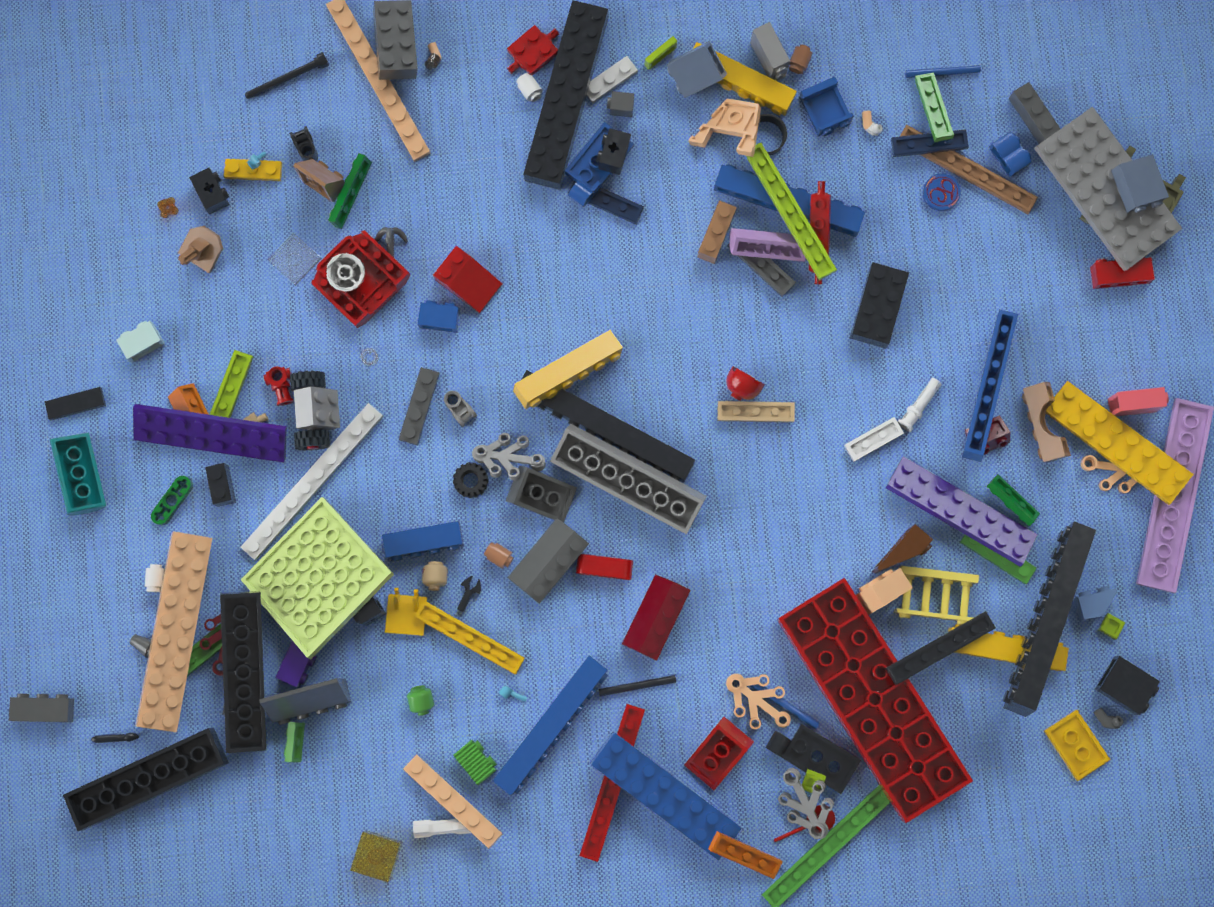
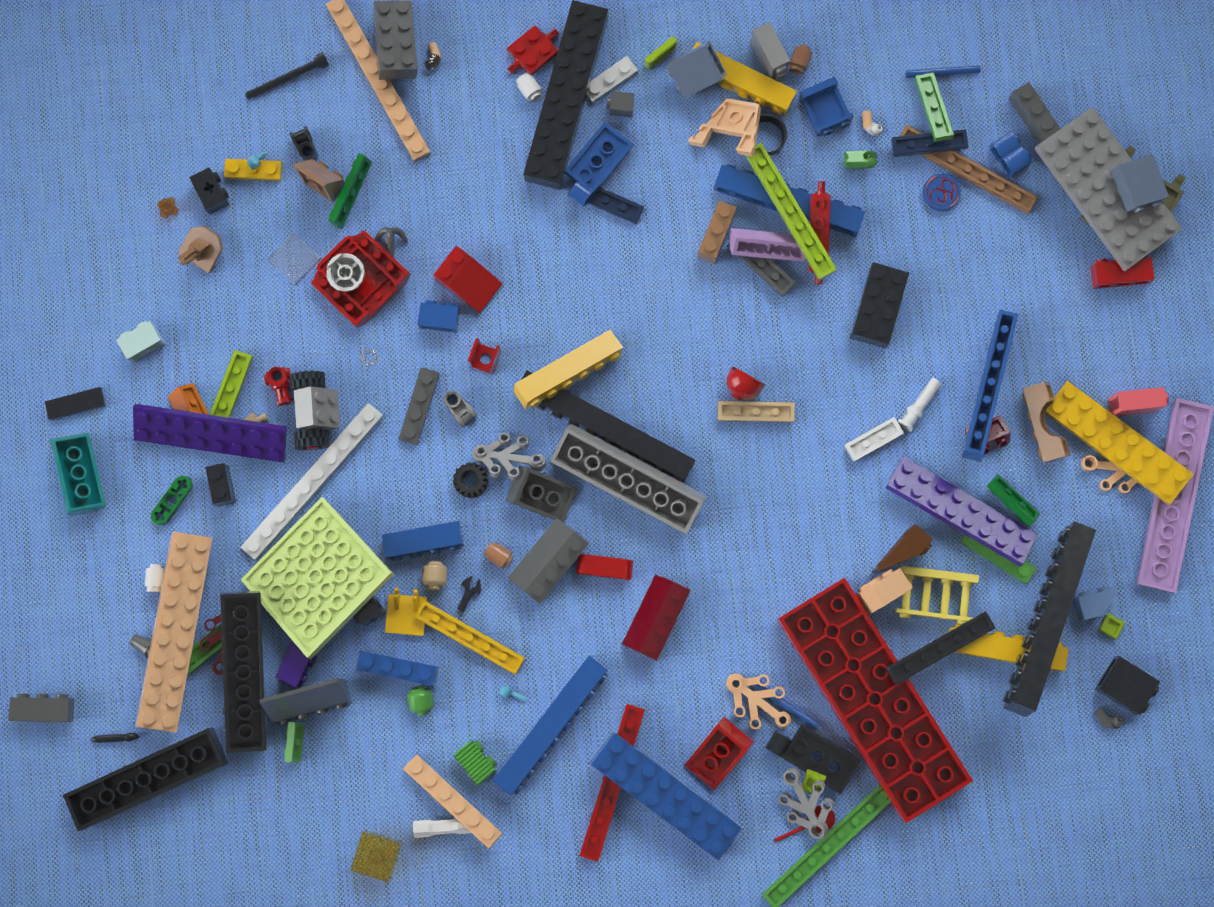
(397, 668): none -> blue brick
(476, 353): none -> red piece
(614, 161): black brick -> none
(637, 685): black bar -> none
(745, 855): orange tile -> none
(860, 159): none -> bright green piece
(1076, 745): yellow tile -> none

